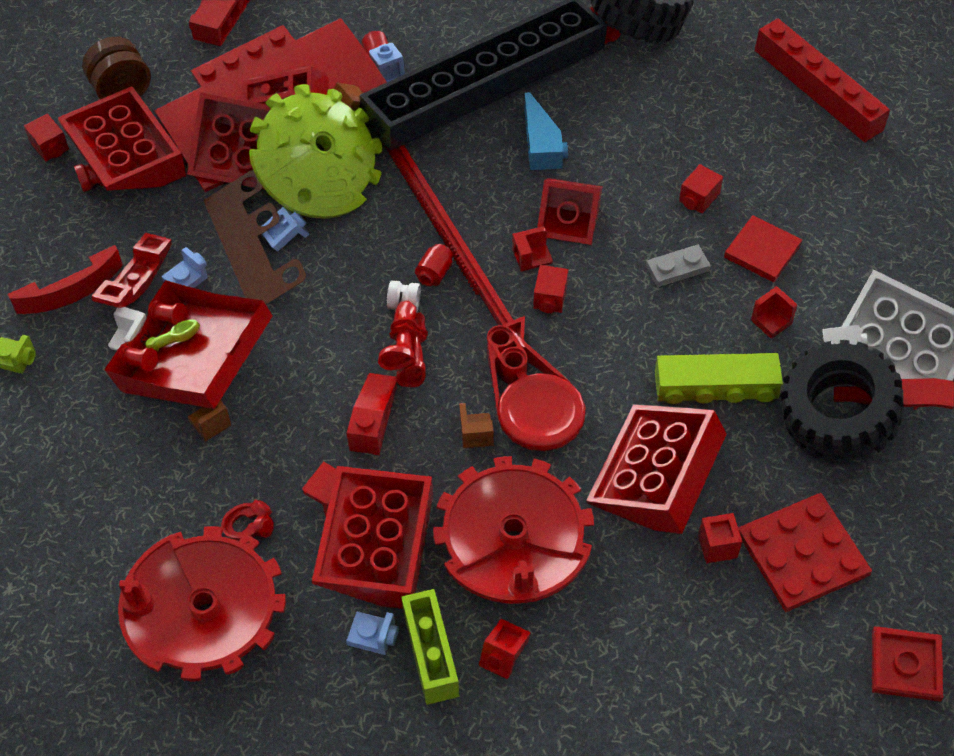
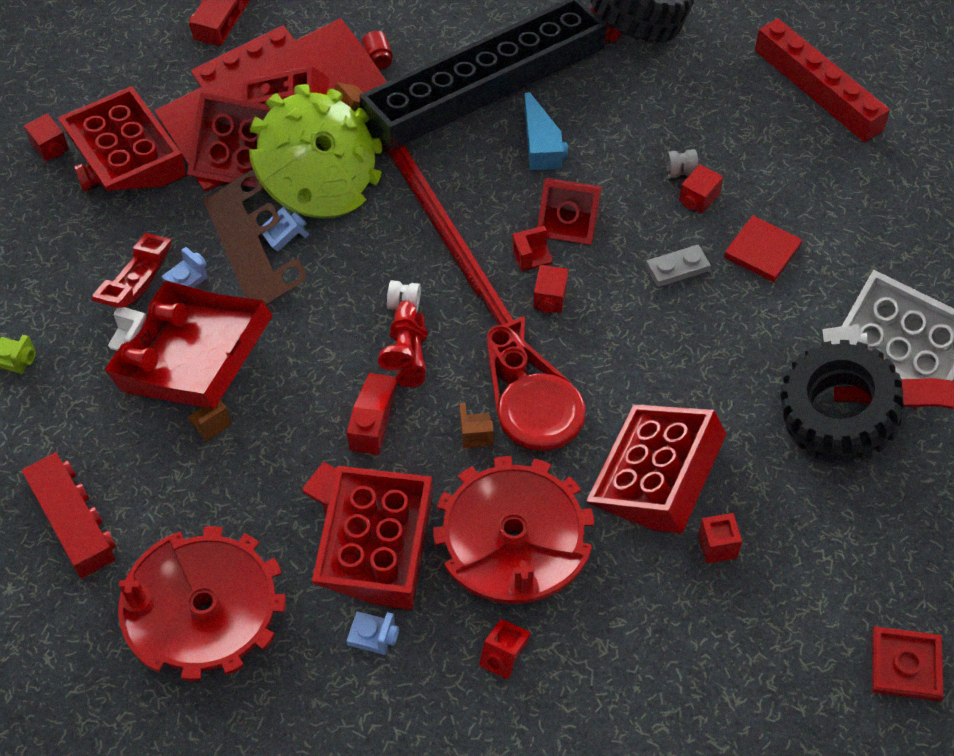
(69, 289): red slope -> none
(69, 515): none -> red brick
(114, 66): reddish brown wheel -> none
(179, 333): lime piece -> none
(261, 527): red piece -> none
(388, 61): light blue bracket -> none
(430, 647): lime brick -> none
(434, 265): red brick -> none
(681, 163): none -> light grey wheel
(718, 377): lime brick -> none
(774, 312): red panel -> none
(804, 552): red plate -> none

